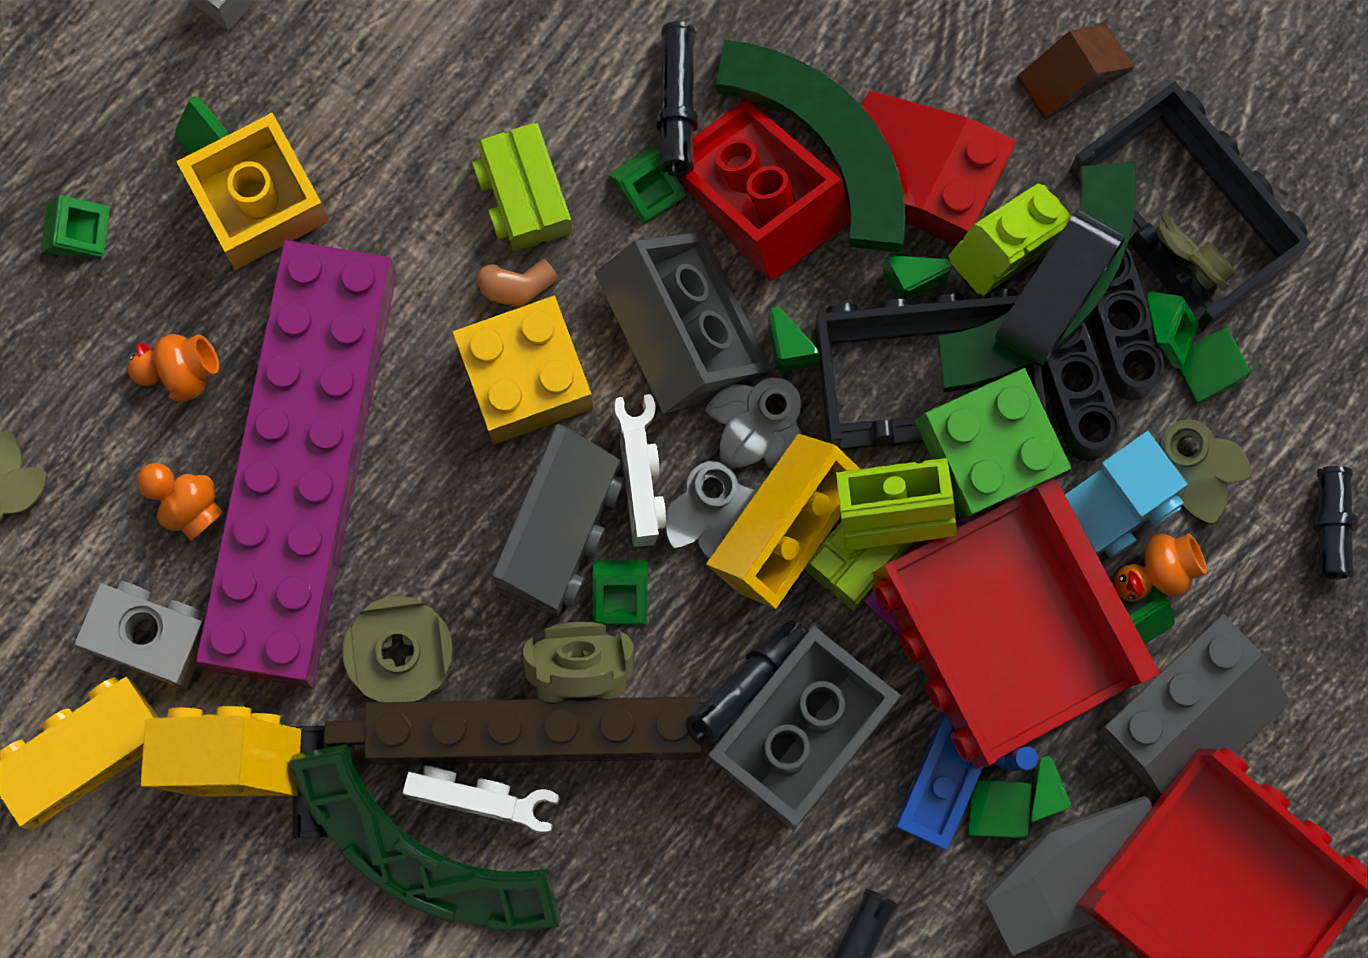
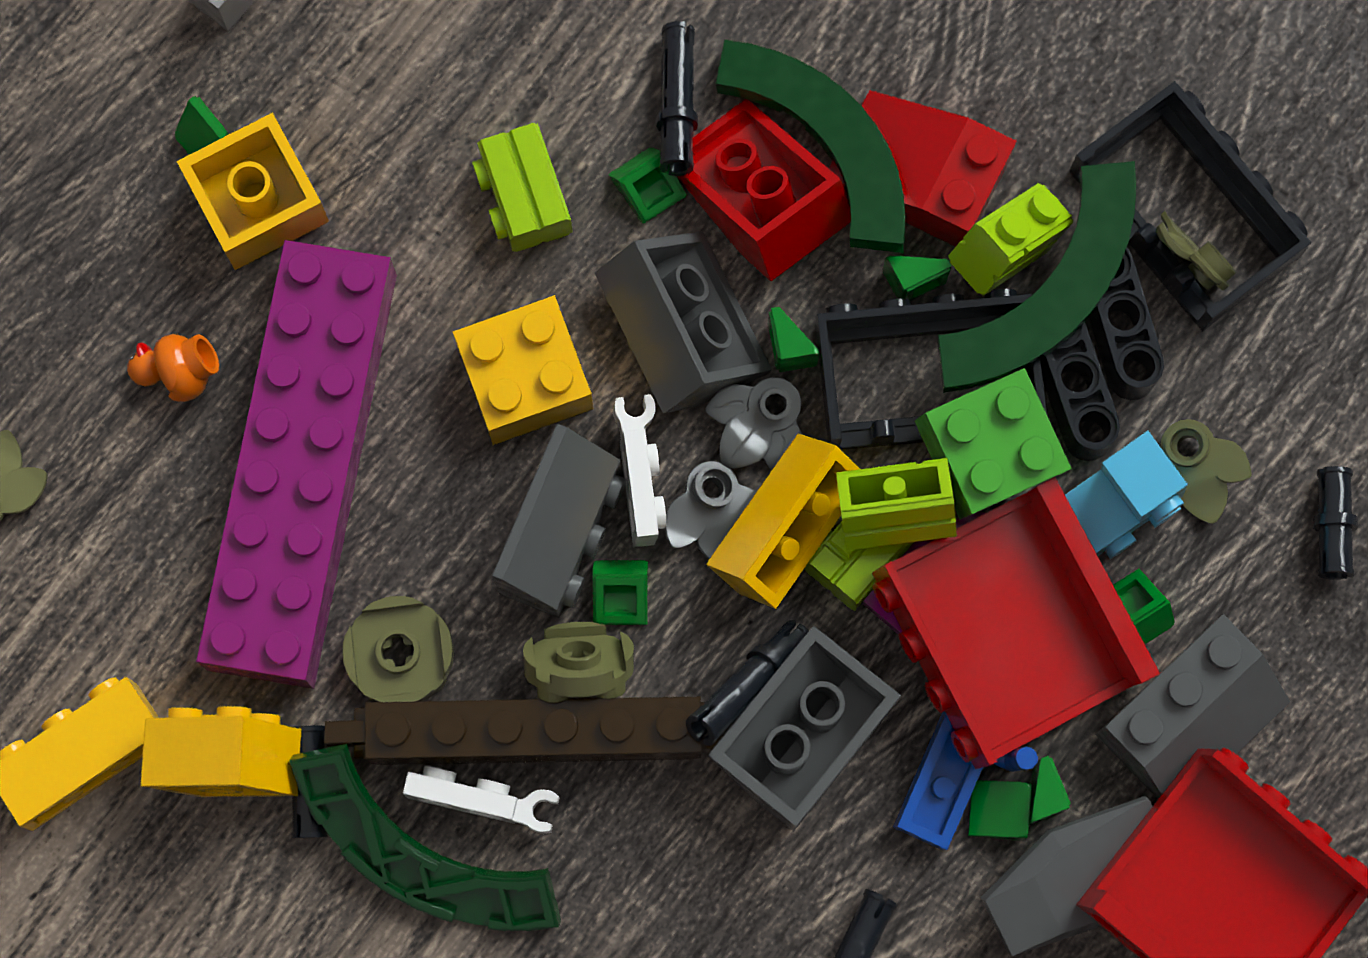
(75, 228): green slope -> none
(111, 627): light grey brick -> none
(184, 502): orange animal -> none
(515, 288): nougat arm -> none
(1059, 287): black beam -> none
(1074, 69): reddish brown slope -> none
(1169, 567): orange animal -> none
(1172, 325): green slope -> none
(1214, 366): green slope -> none

